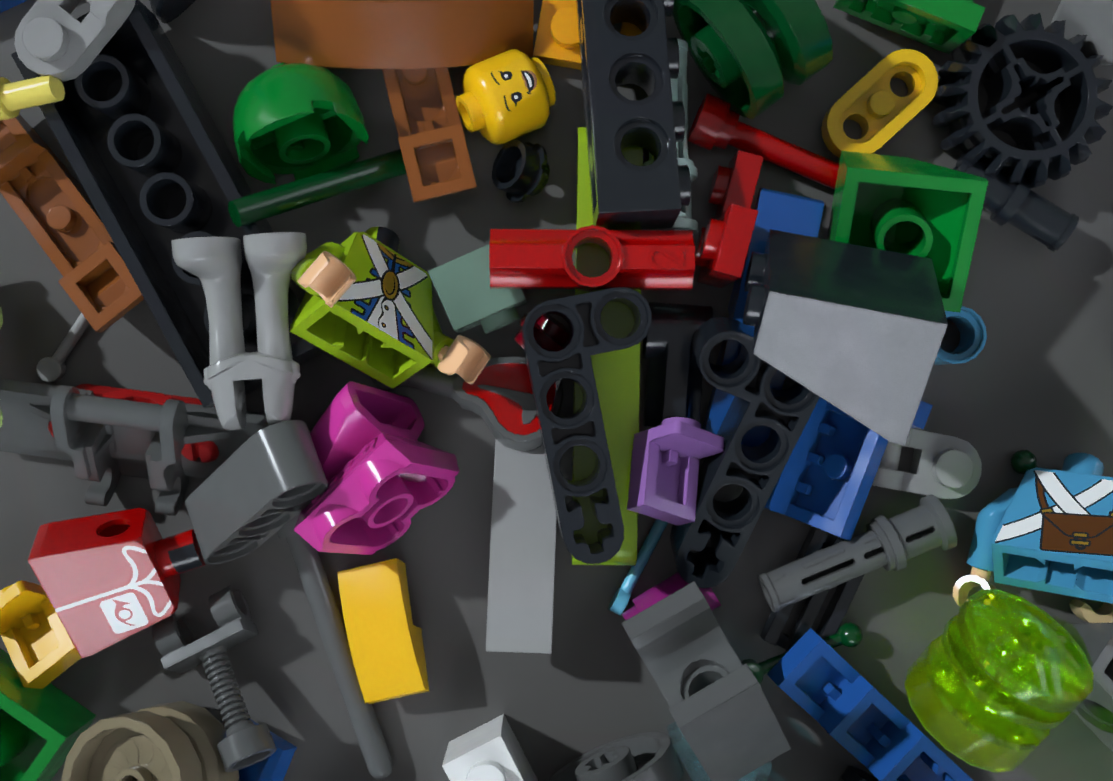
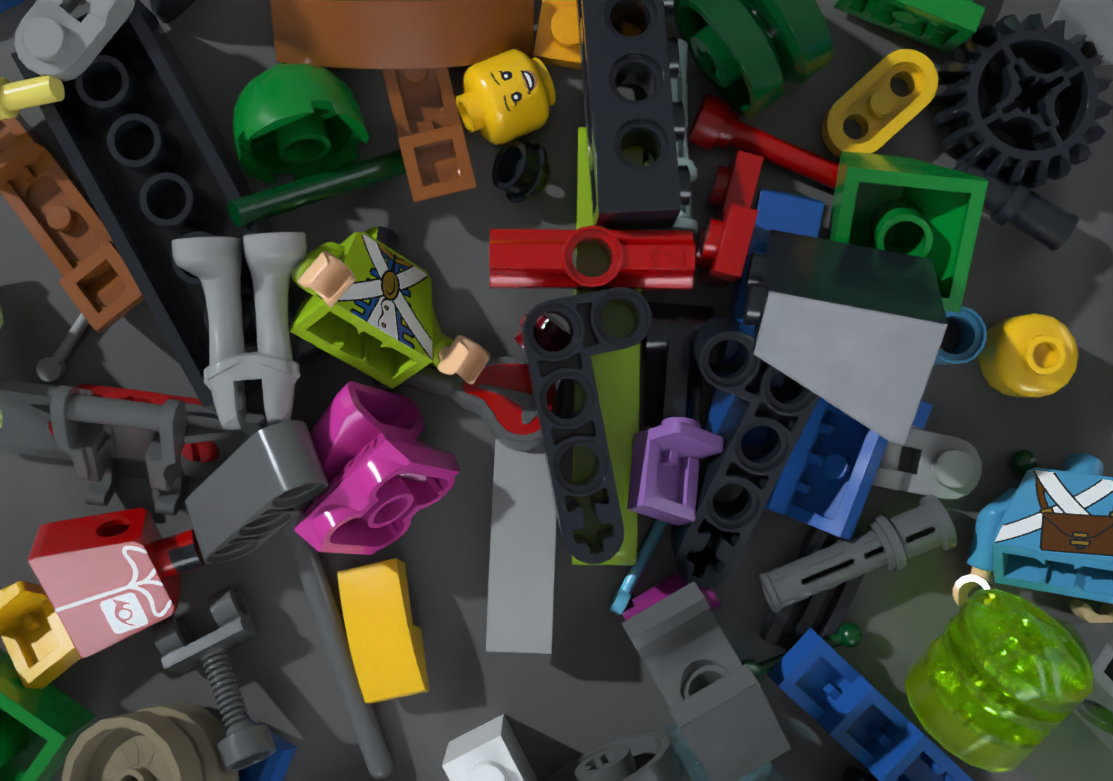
(467, 295): sand green brick -> none
(1028, 356): none -> yellow head

